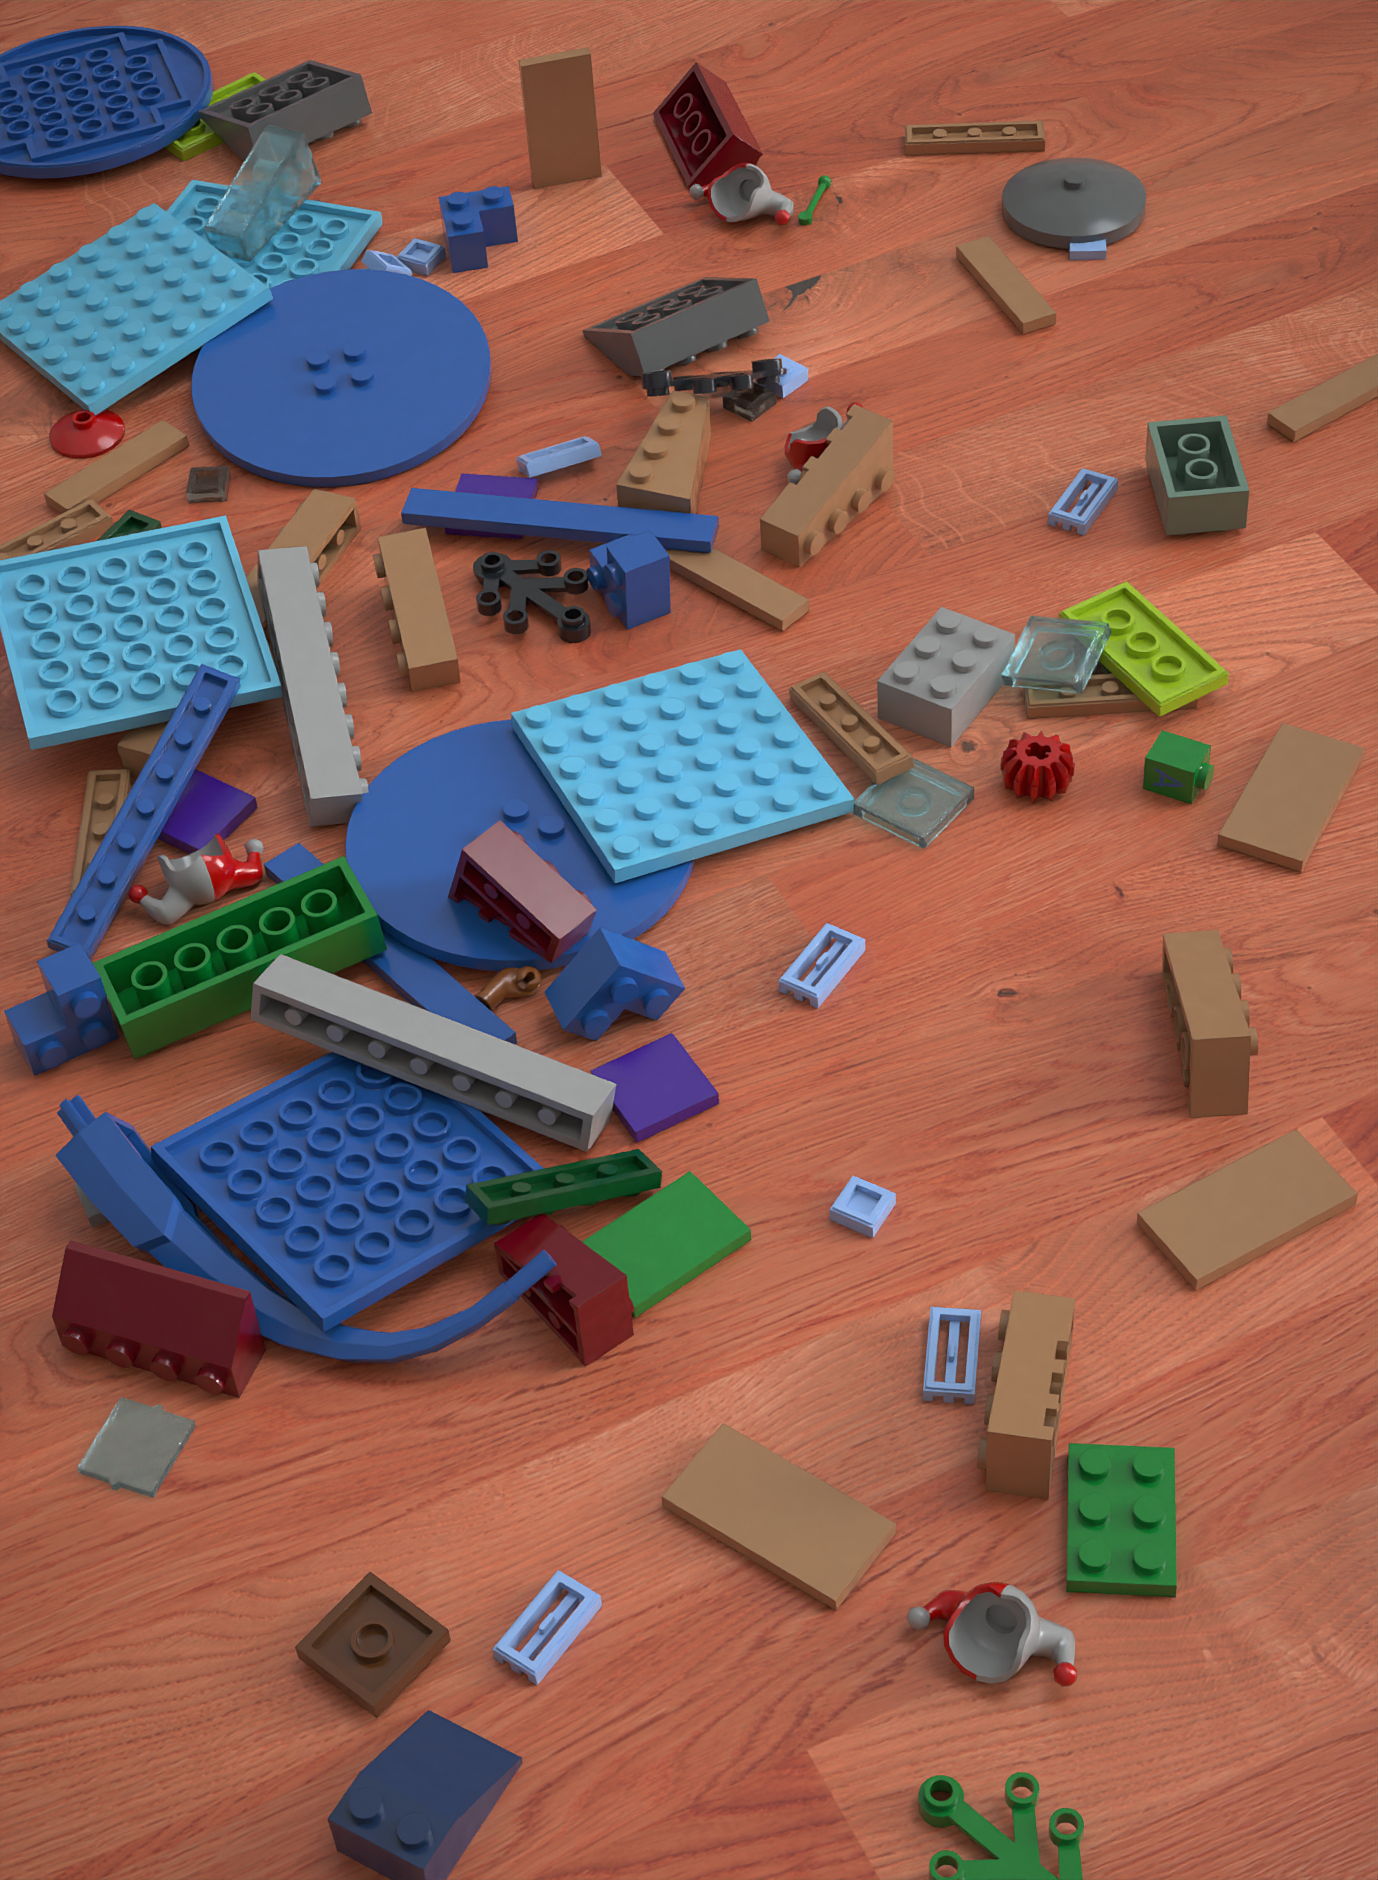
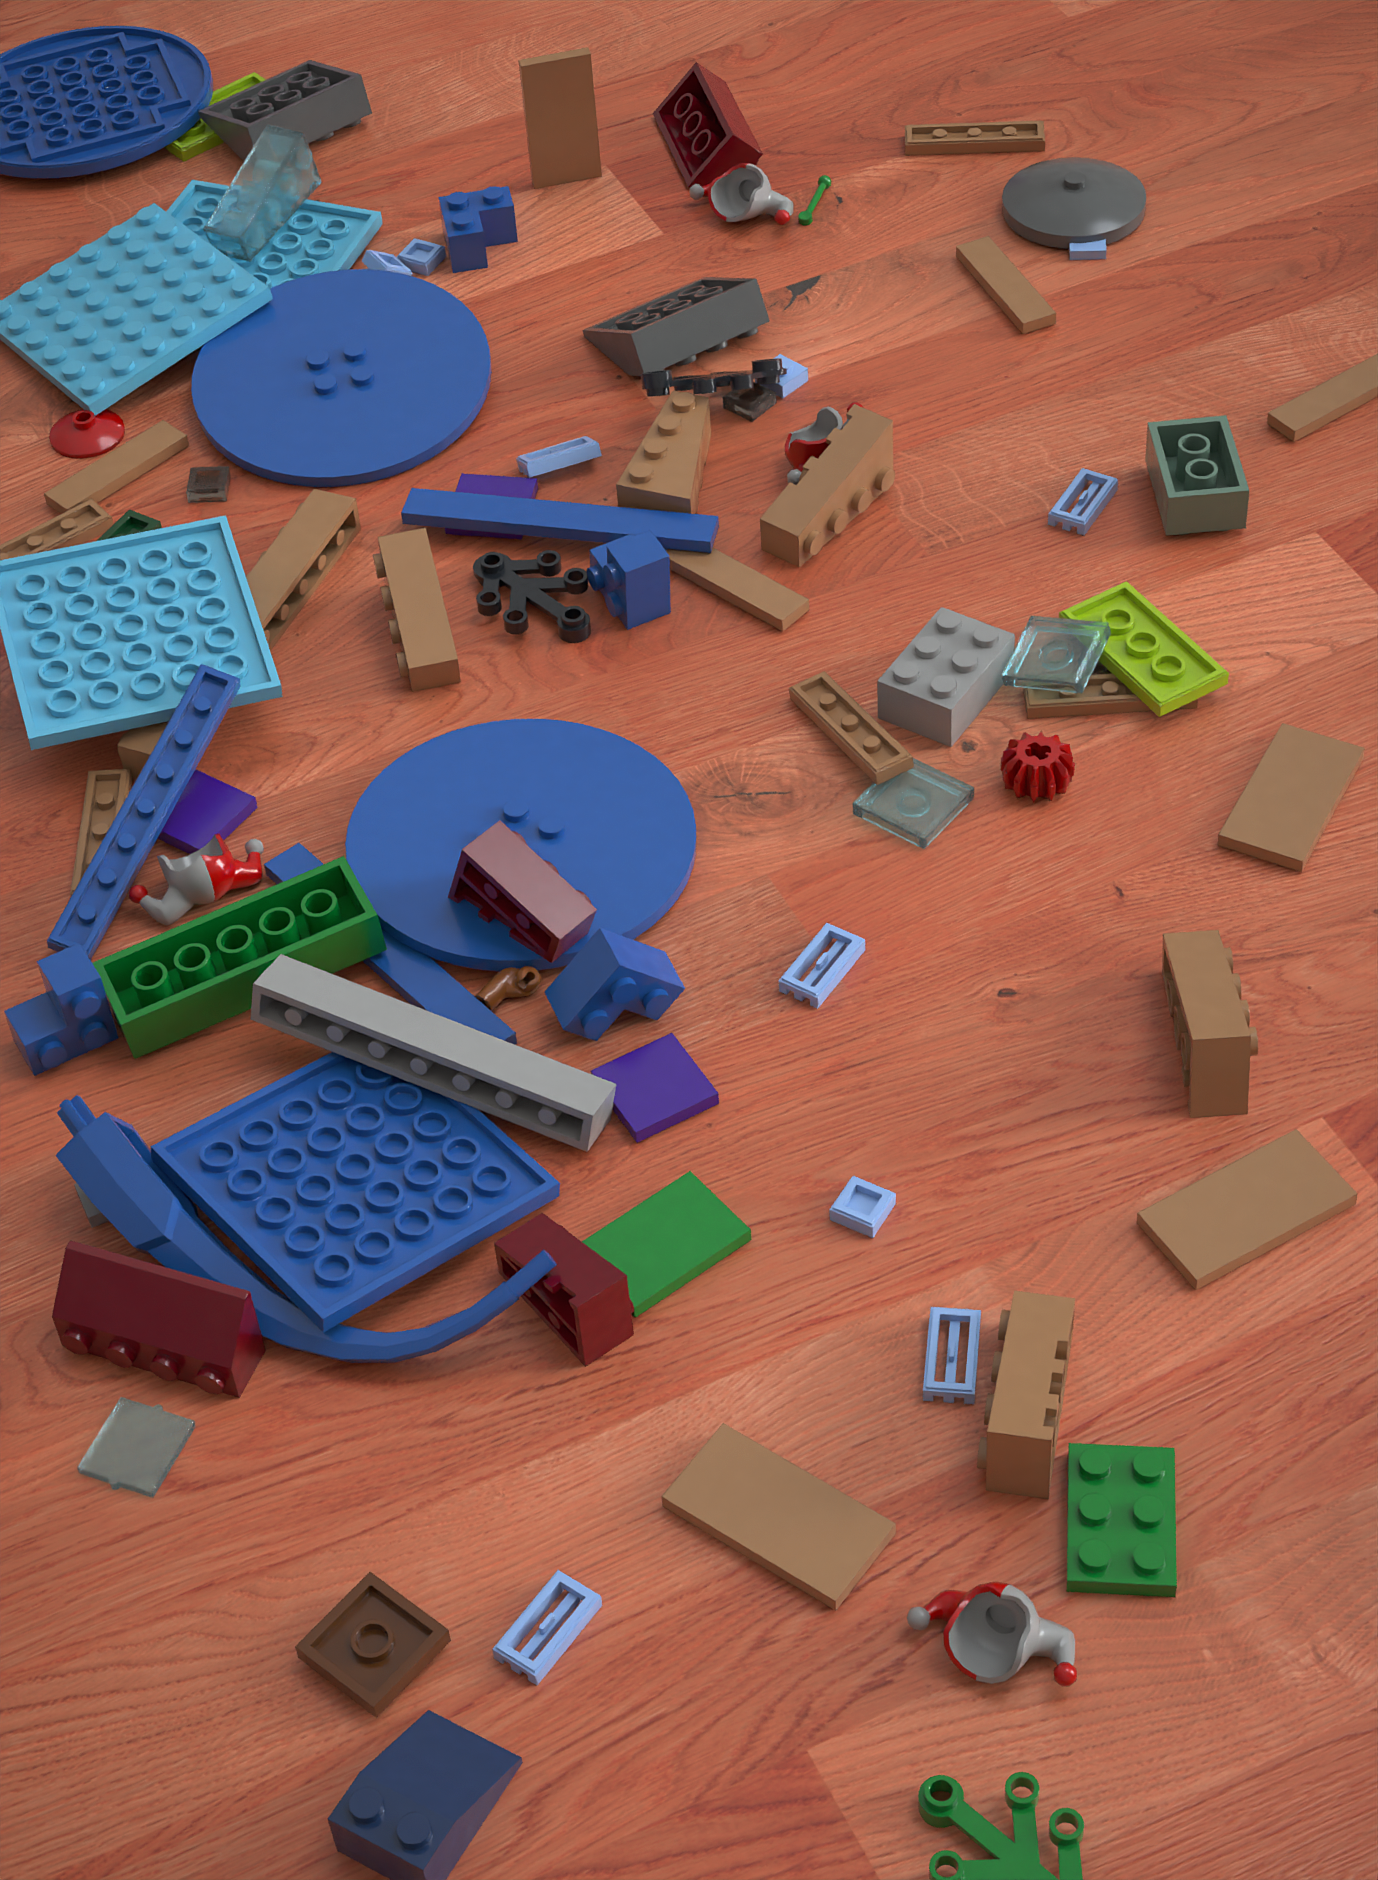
(309, 685): light grey brick -> none
(563, 1187): dark green plate -> none
(680, 765): medium azure plate -> none
(1177, 767): green brick -> none

